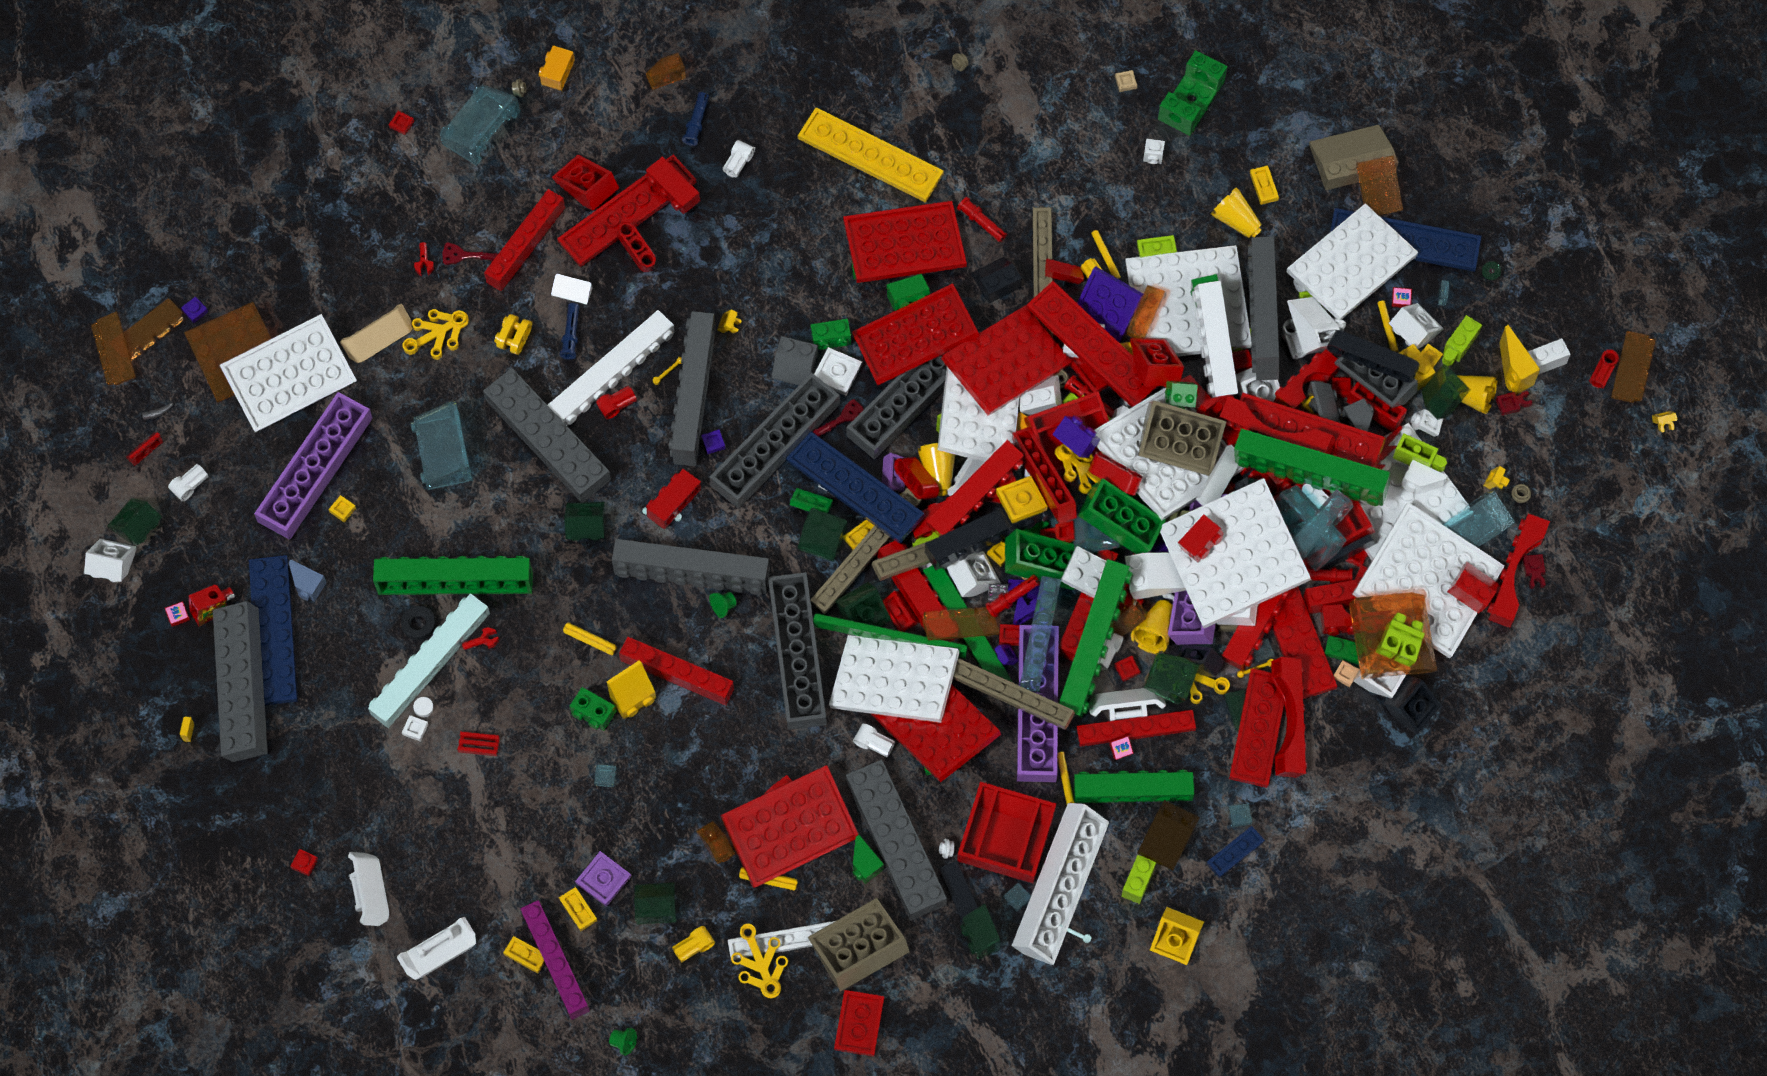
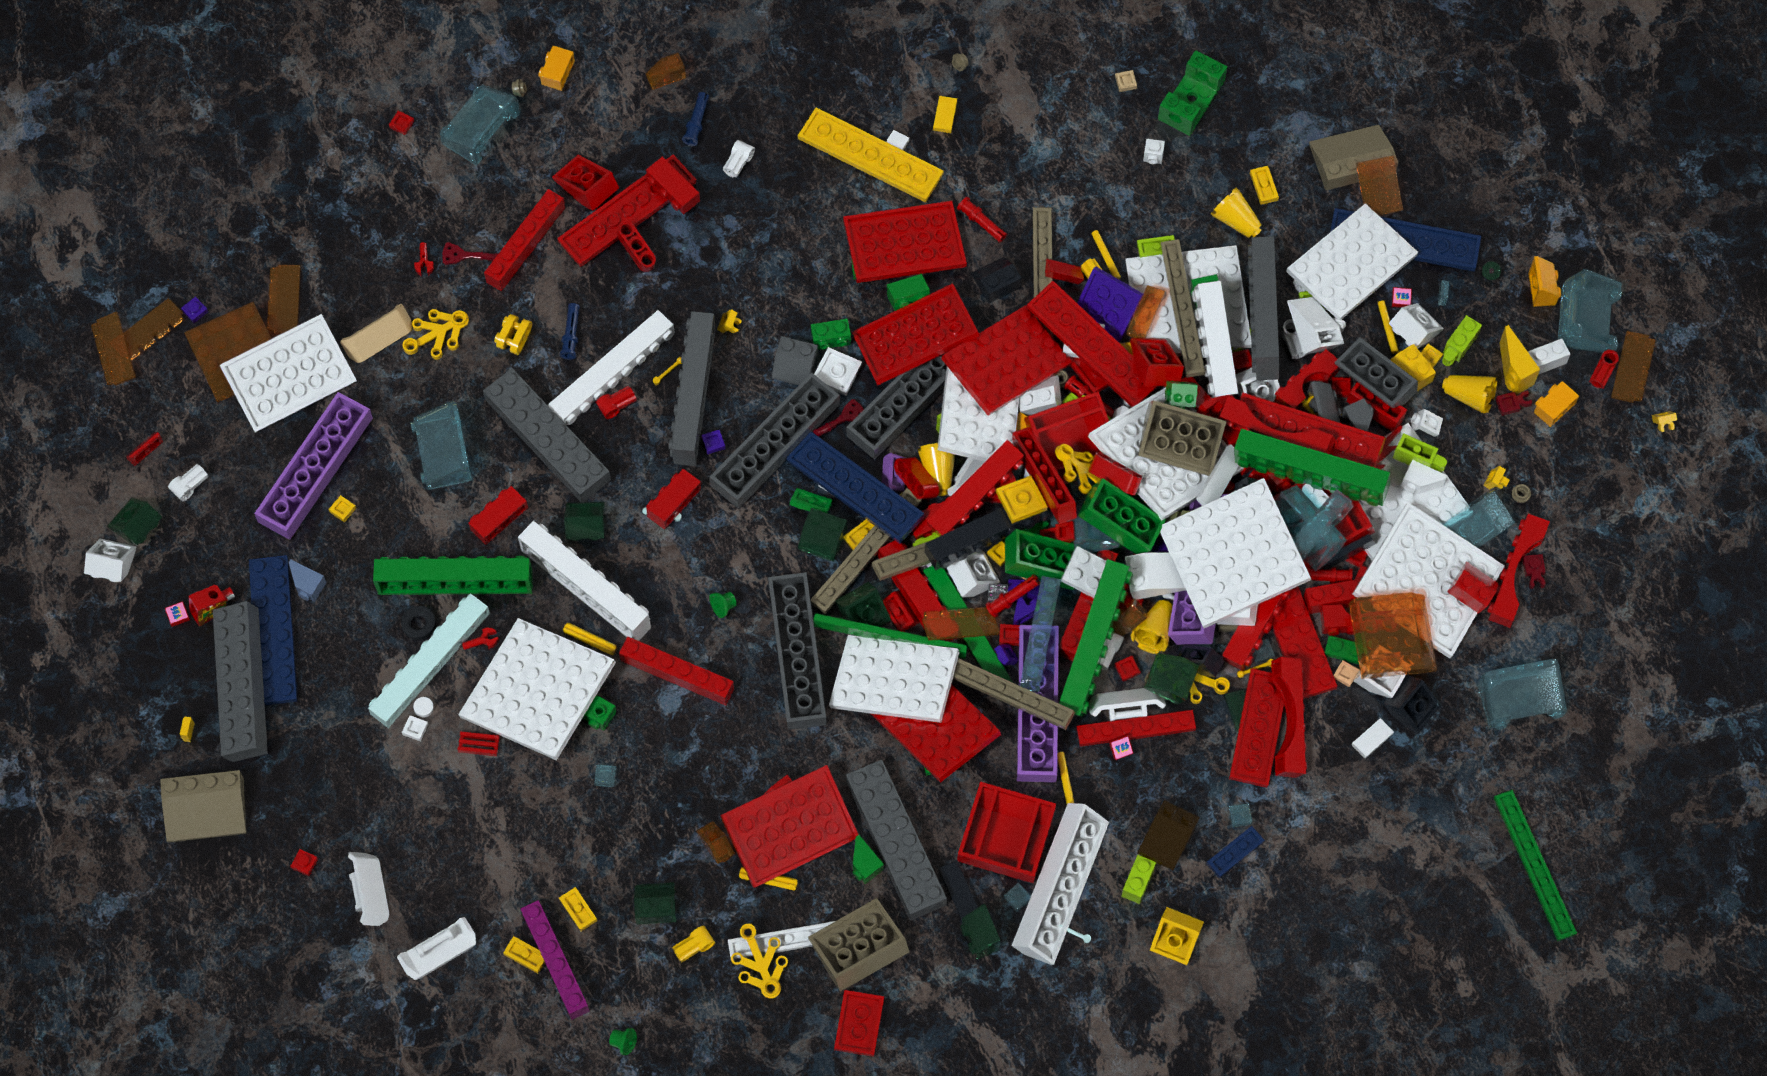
(151, 414): flat silver helmet -> none
(203, 806): none -> dark tan slope
(283, 298): none -> clear orange windscreen
(498, 515): none -> red brick
(537, 688): none -> white plate
(571, 289): white slope -> none
(584, 581): none -> white brick
(603, 879): medium lavender plate -> none
(631, 690): yellow slope -> none
(691, 566): dark grey brick -> none
(869, 738): white piece -> none
(898, 140): none -> white tile
(945, 114): none -> yellow tile
(946, 848): white plate -> none
(1077, 436): dark purple brick -> none
(1133, 787): green brick -> none
(1182, 308): none -> dark tan plate
(1201, 538): red brick -> none
(1372, 738): none -> white tile
(1373, 356): black beam -> none
(1401, 640): lime hips -> none
(1444, 393): clear green slope -> none
(1522, 692): none -> clear light blue windscreen
(1535, 865): none -> green tile
(1543, 282): none -> light orange slope
(1556, 403): none -> light orange brick
(1587, 311): none -> clear light blue windscreen

